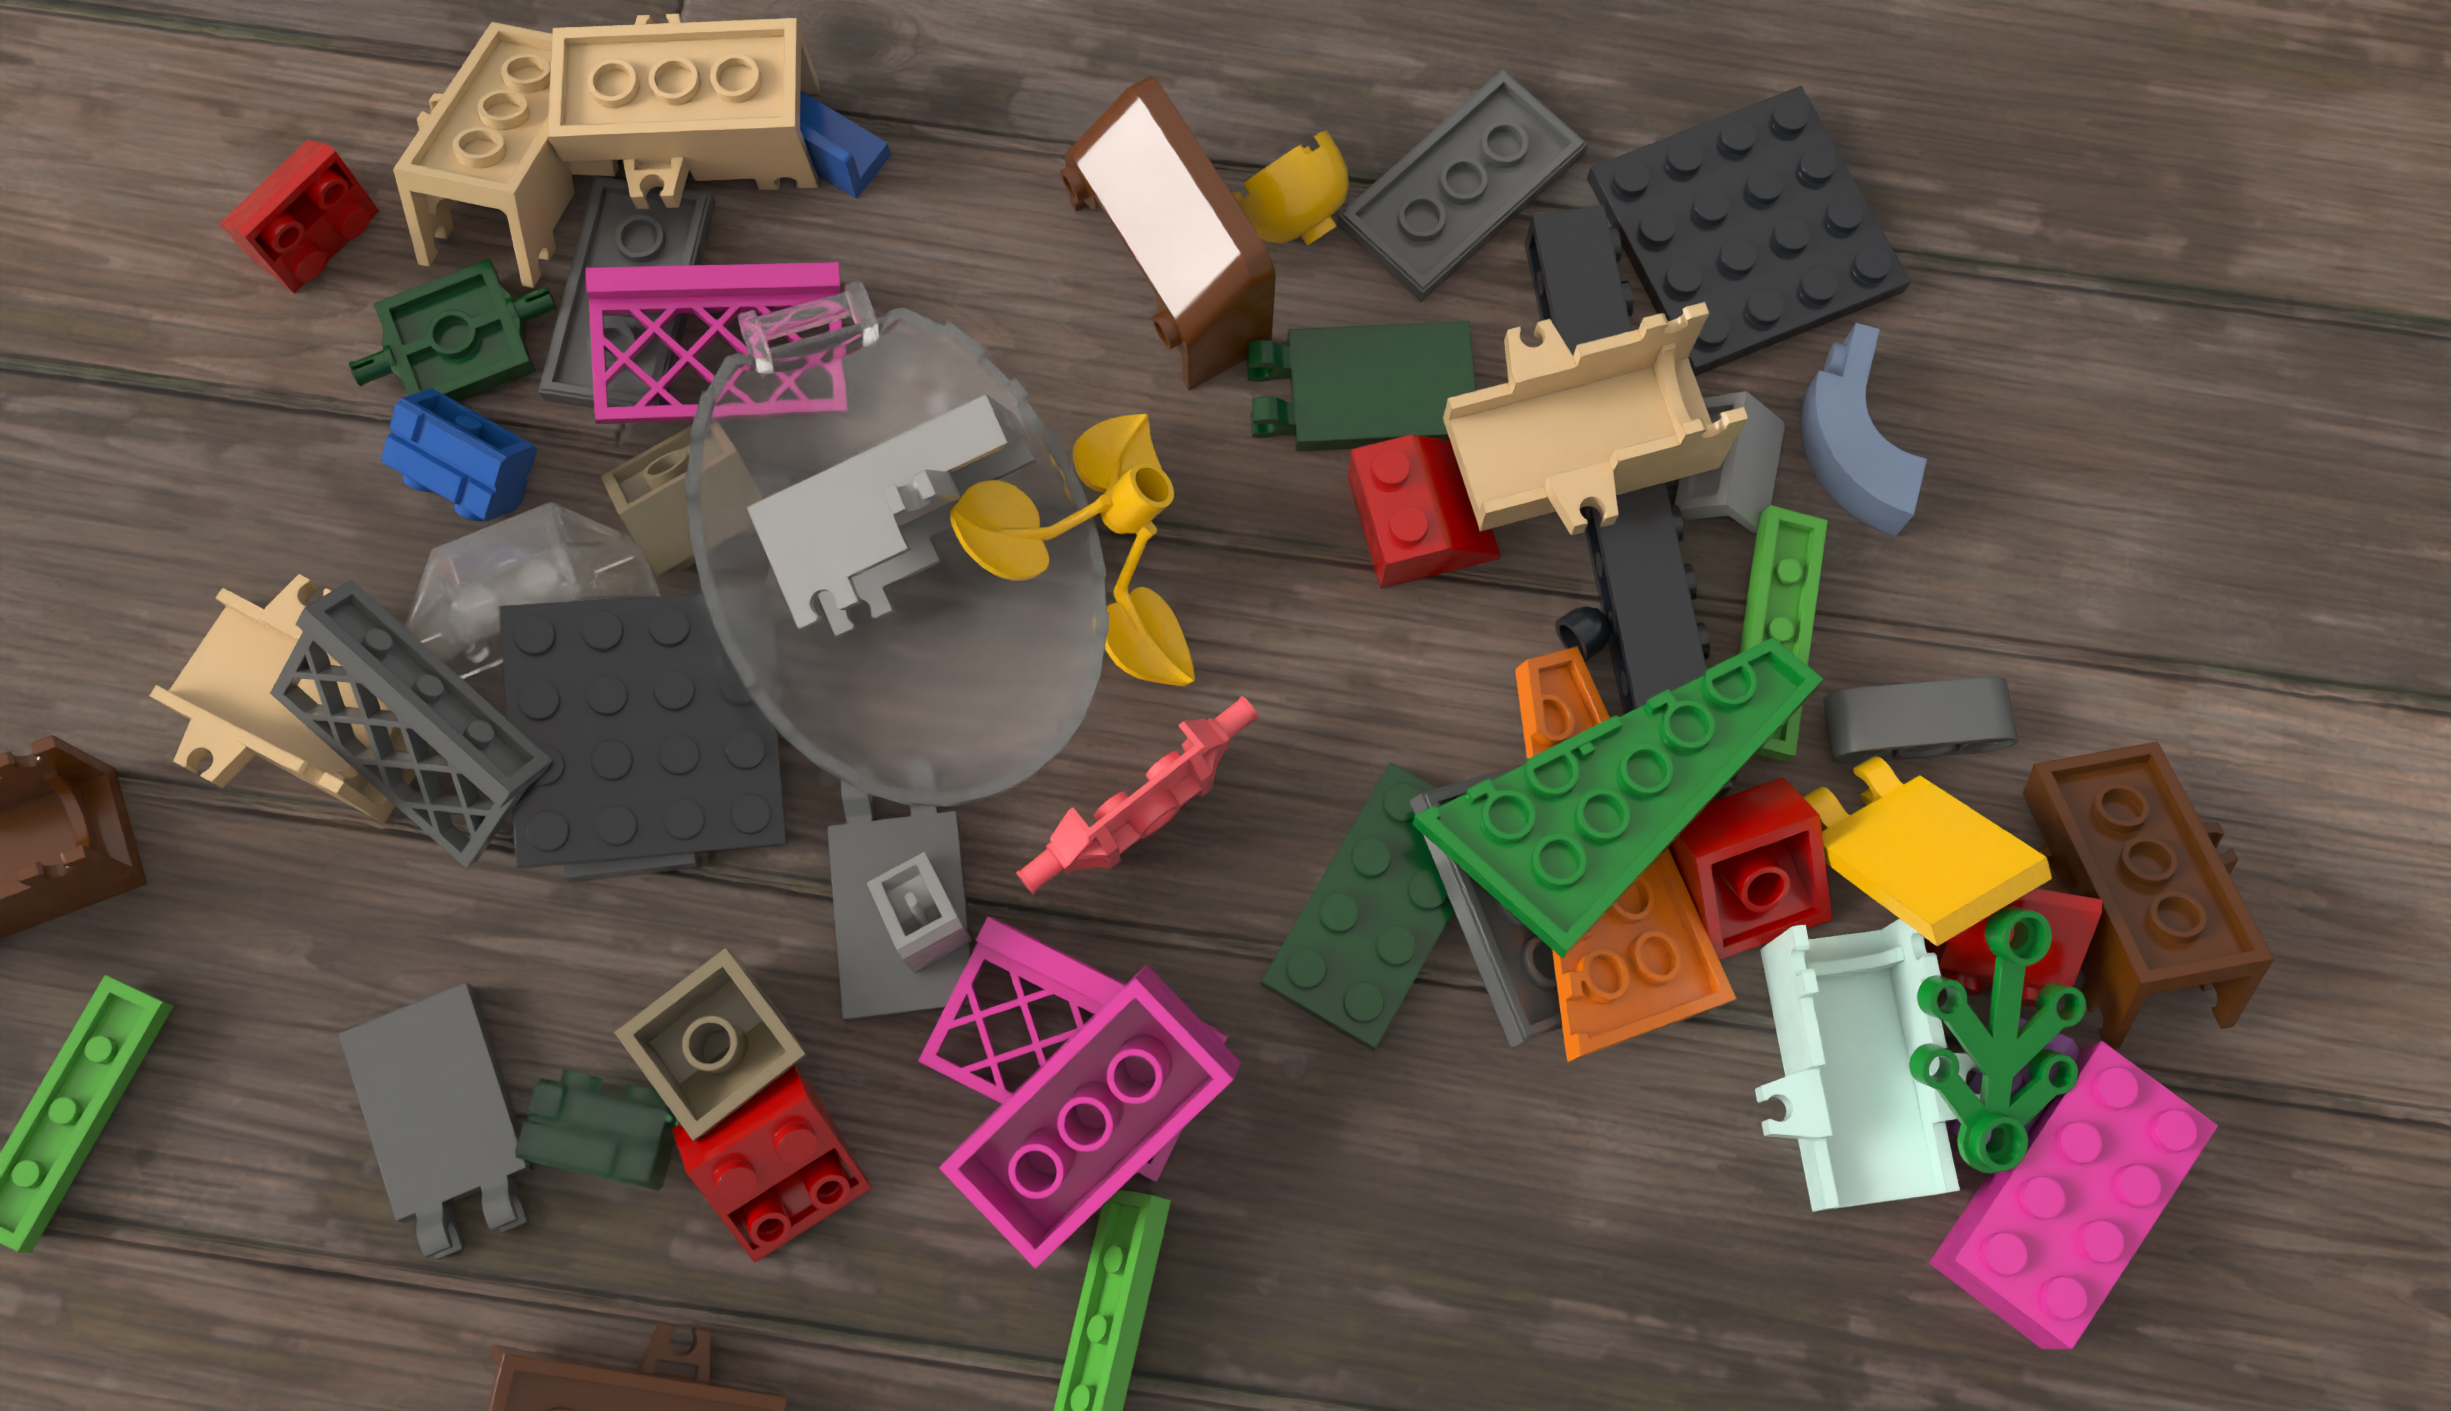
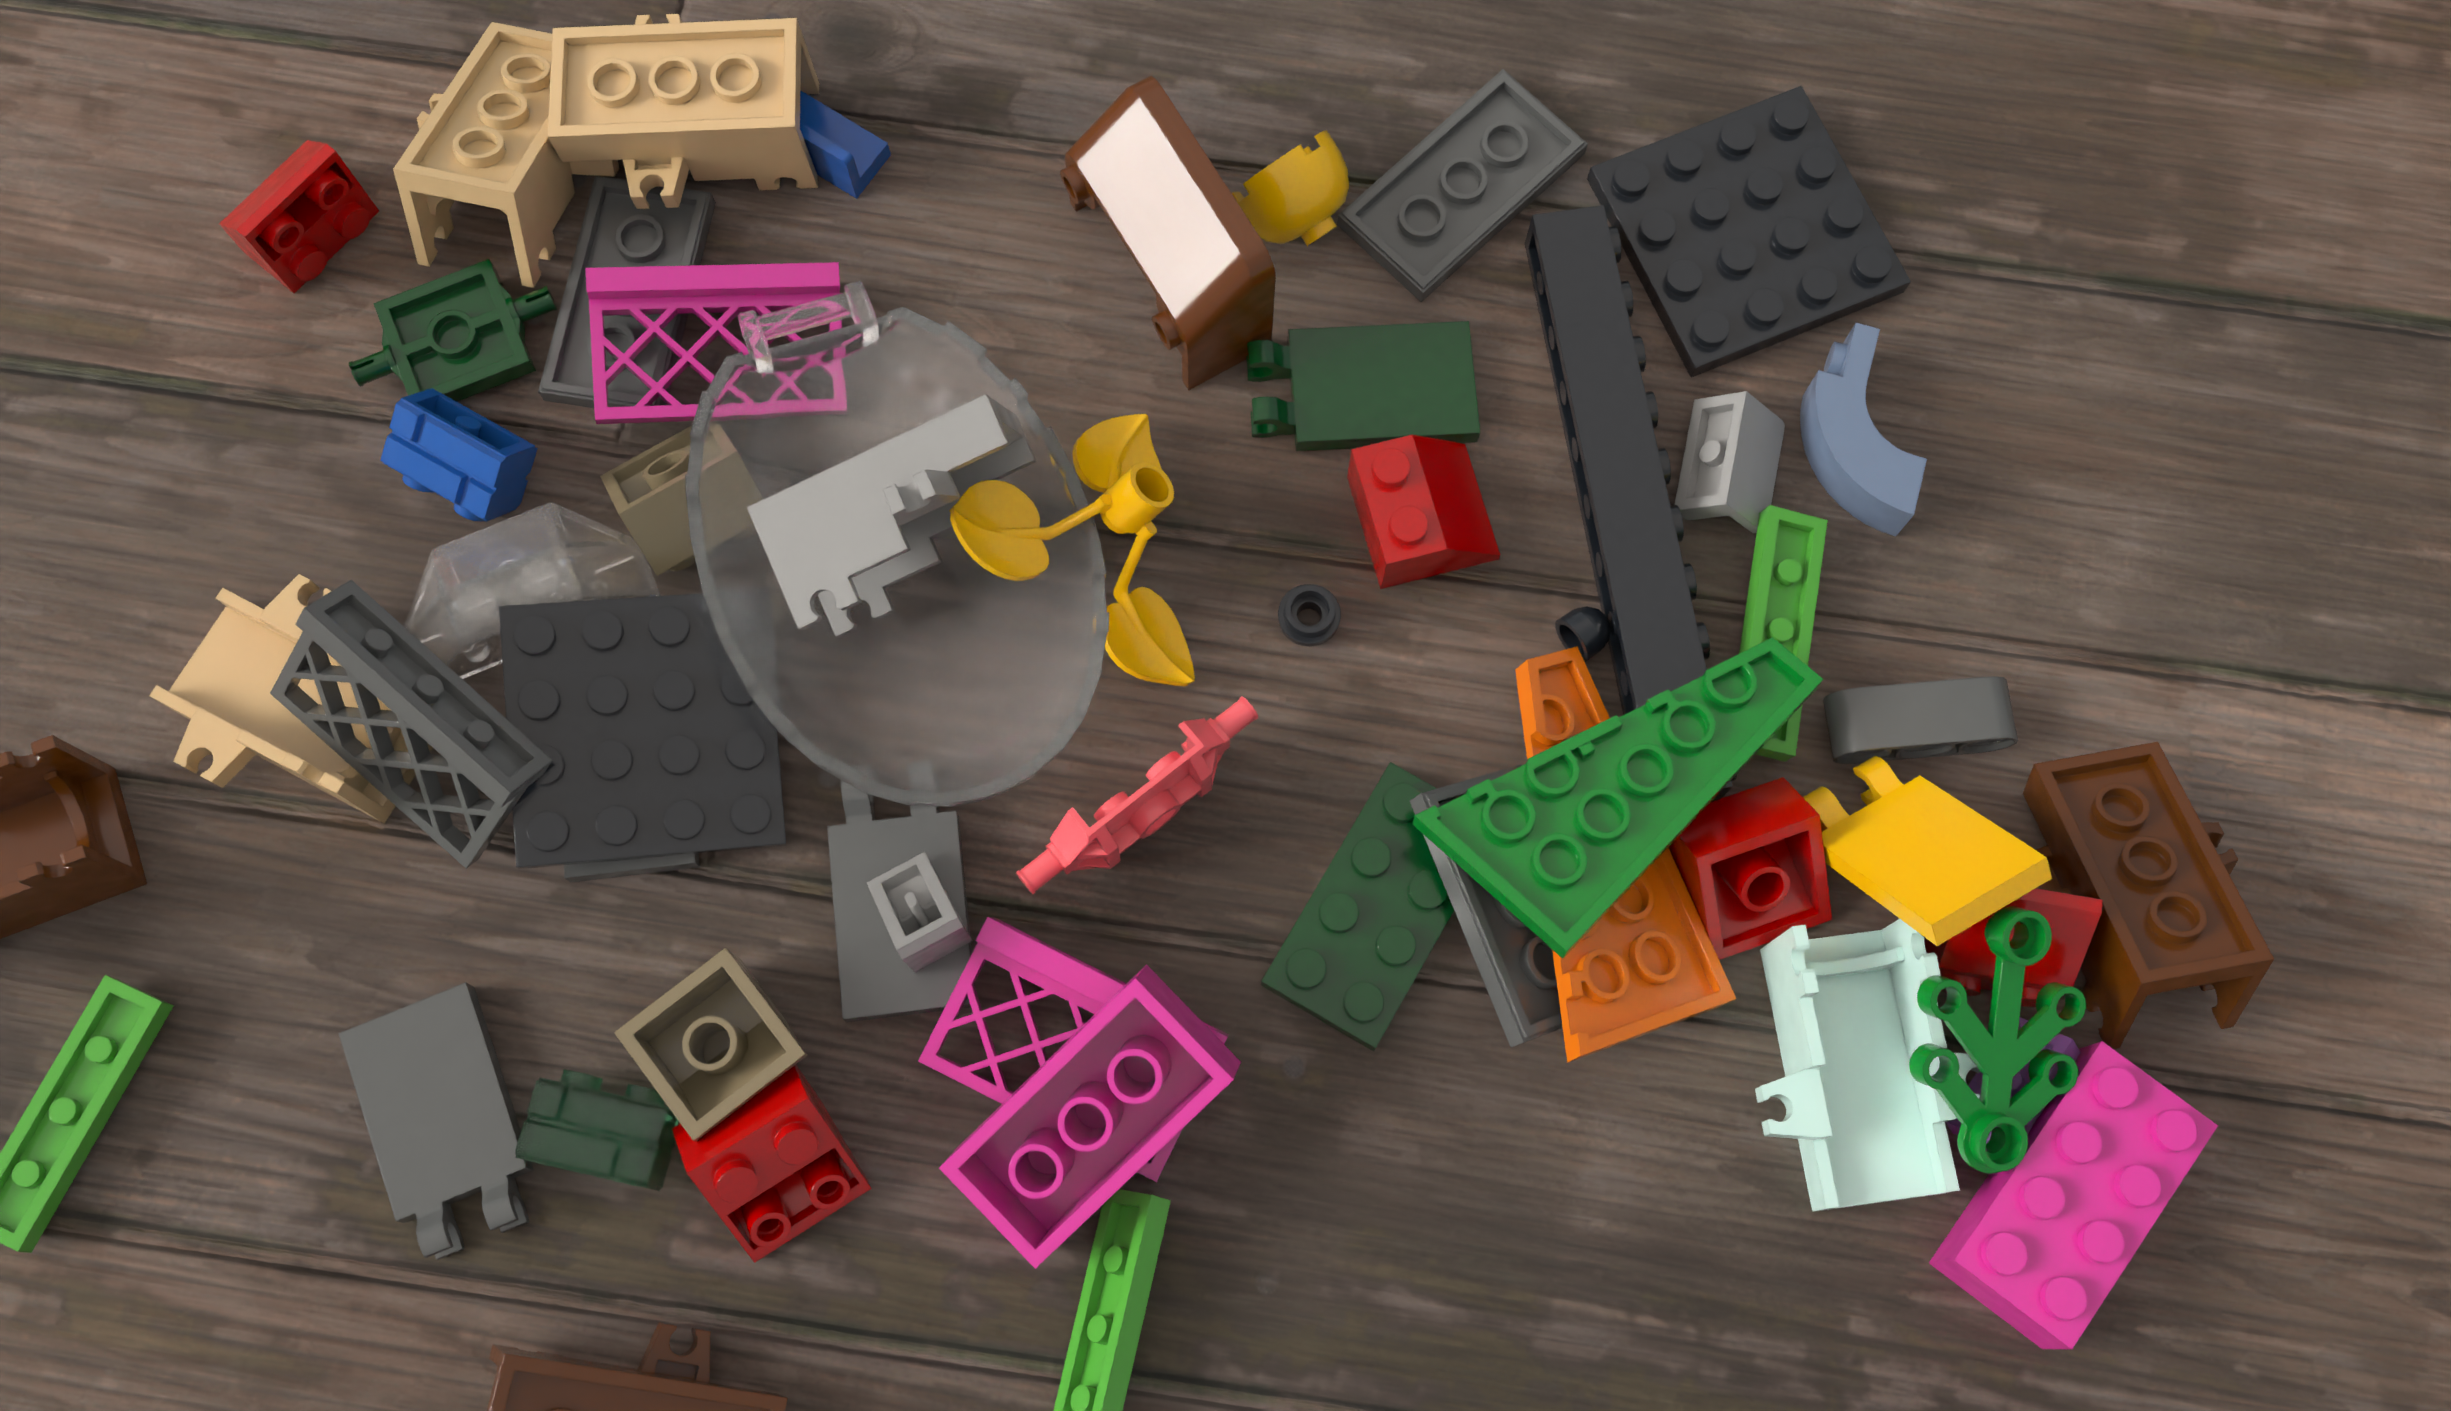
(1309, 597): none -> black plate
(1587, 423): tan piece -> none

